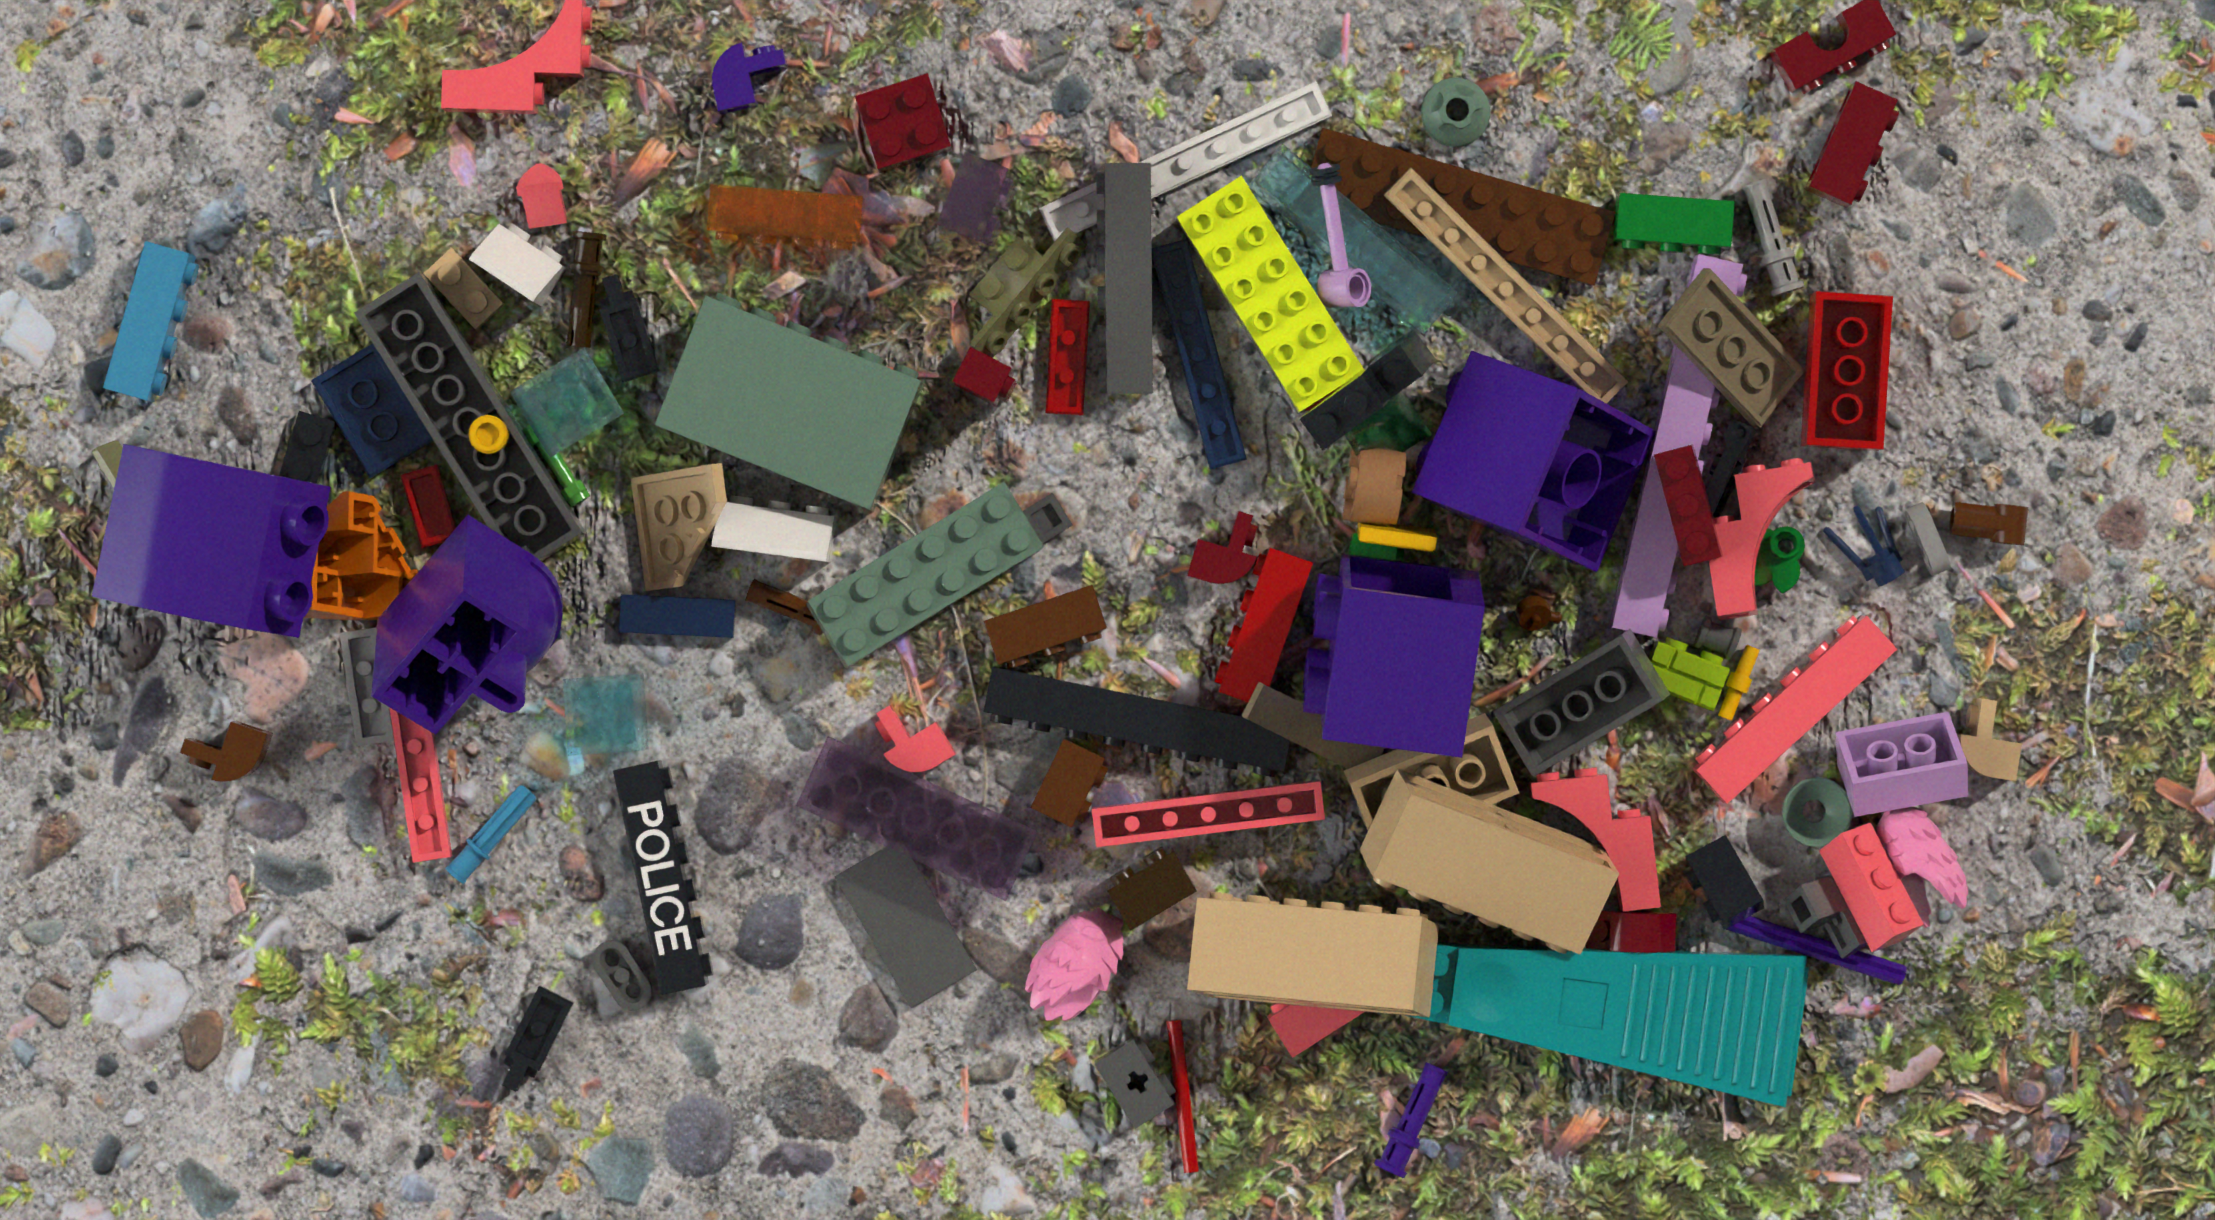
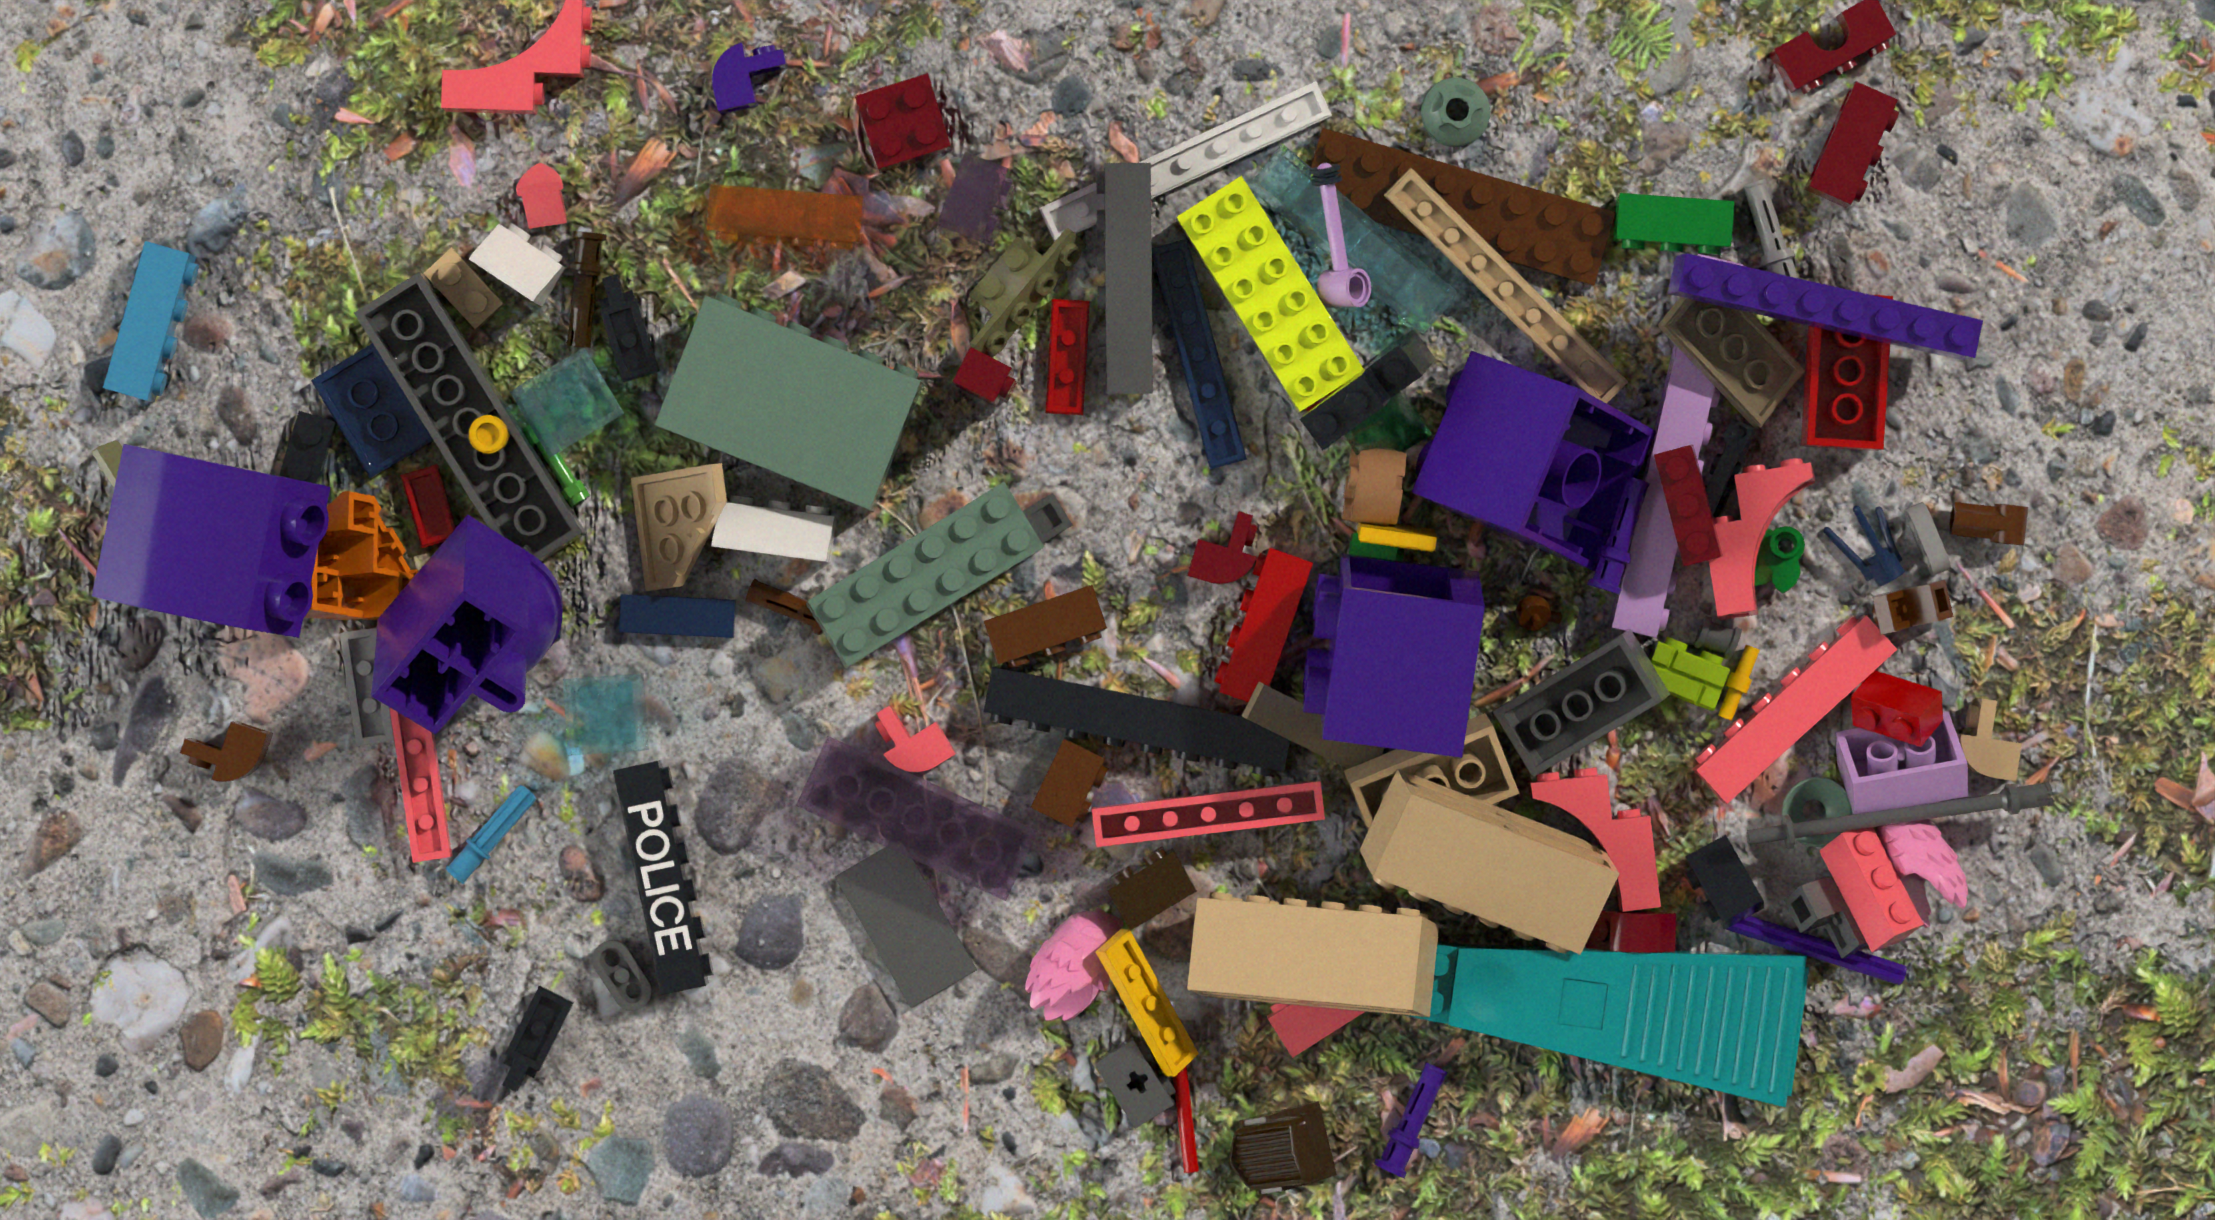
(1147, 1002): none -> yellow plate
(1282, 1149): none -> dark brown piece
(1614, 554): none -> dark purple pin
(1825, 306): none -> dark purple brick
(1897, 708): none -> red piece
(1912, 606): none -> reddish brown brick
(2009, 799): none -> dark grey bar

